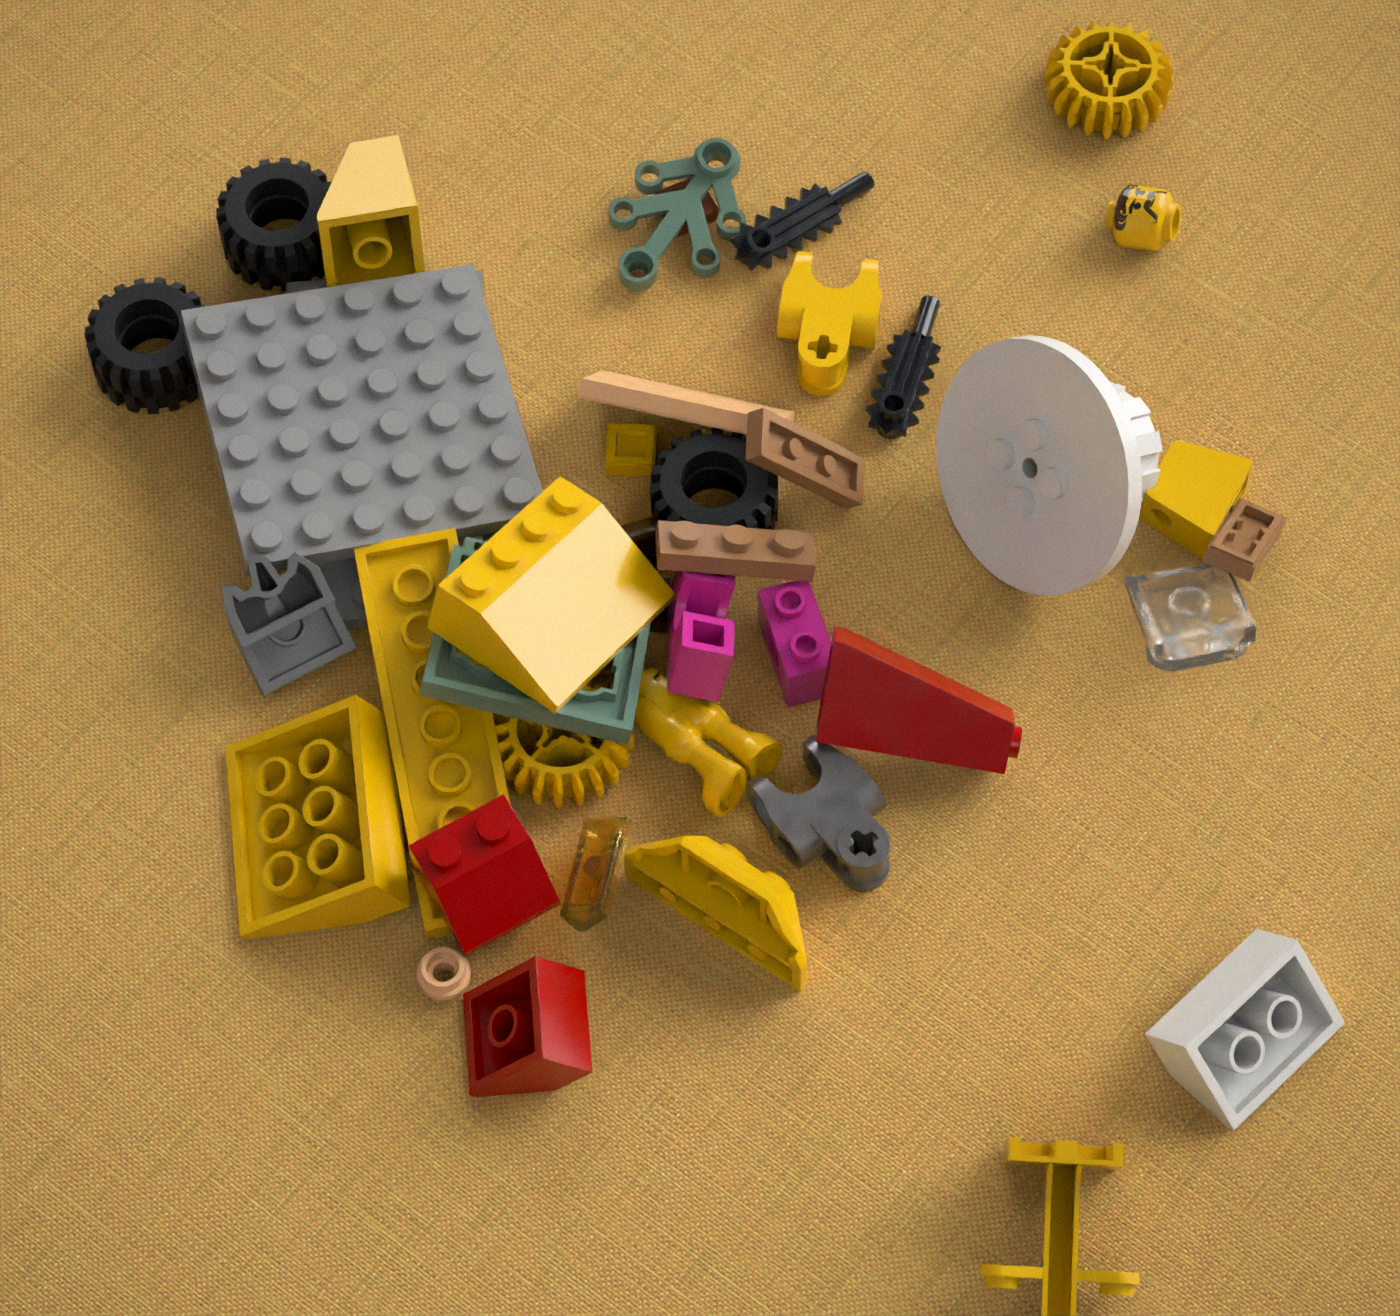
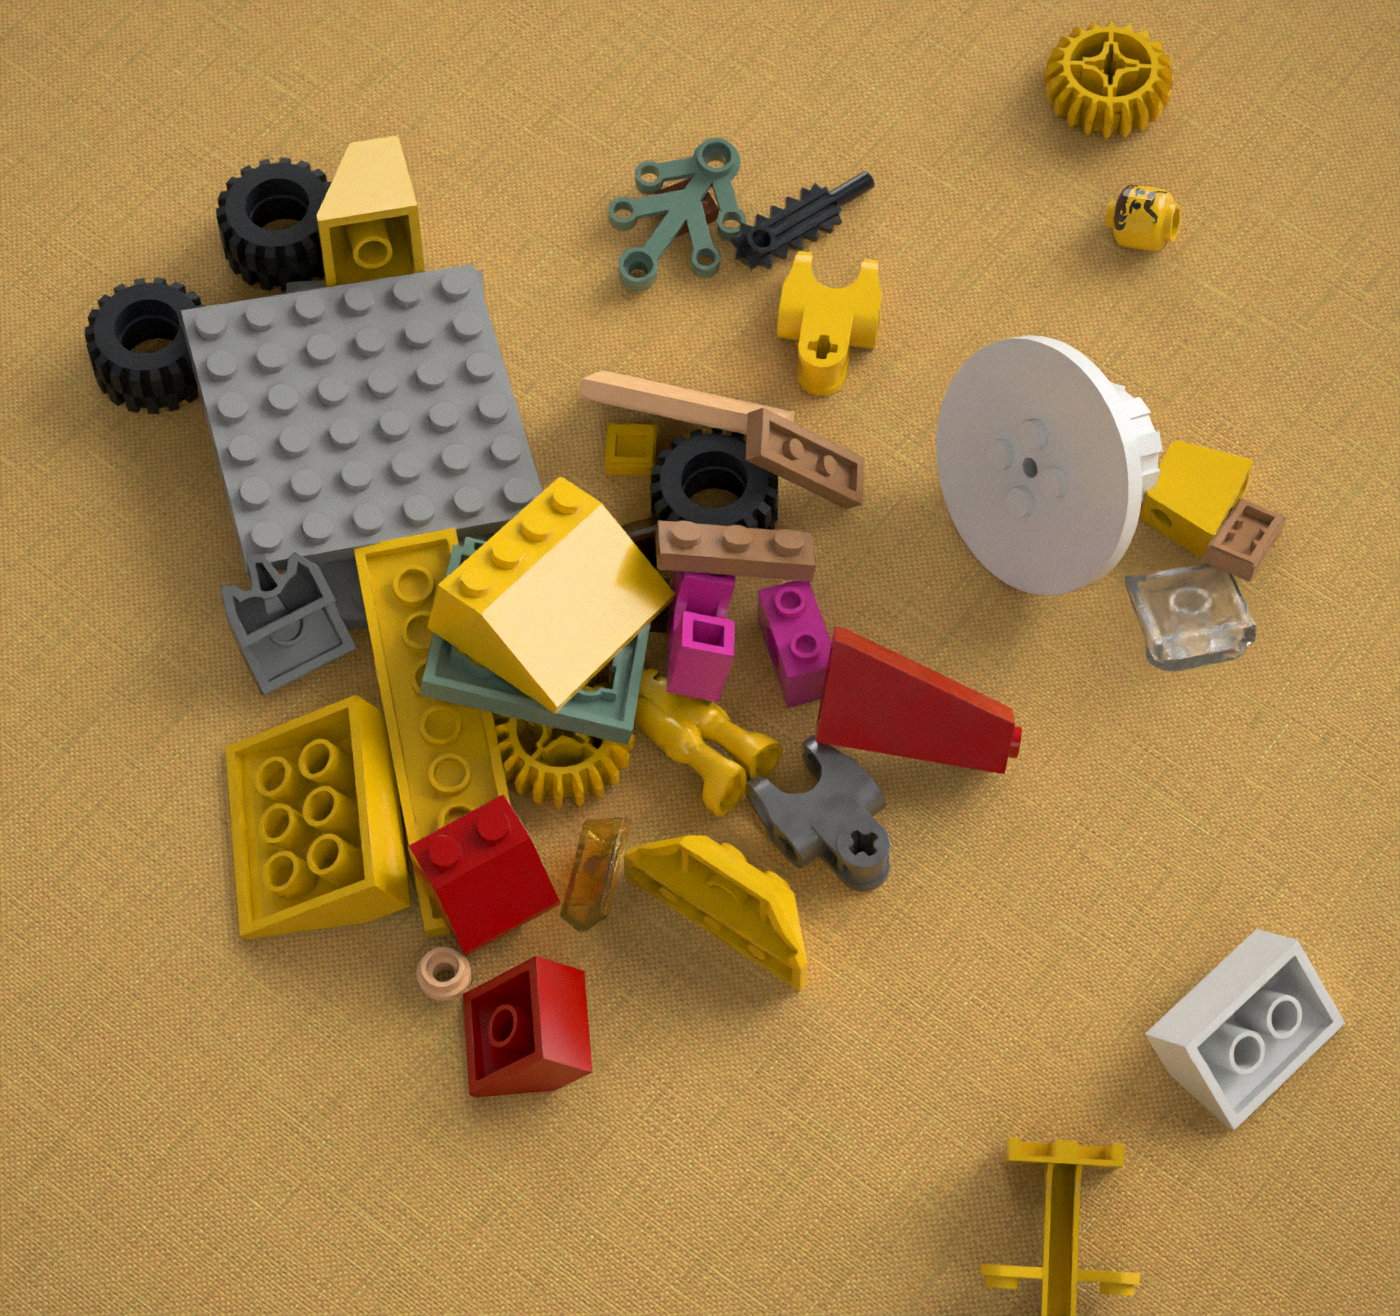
(905, 375): black piece -> none

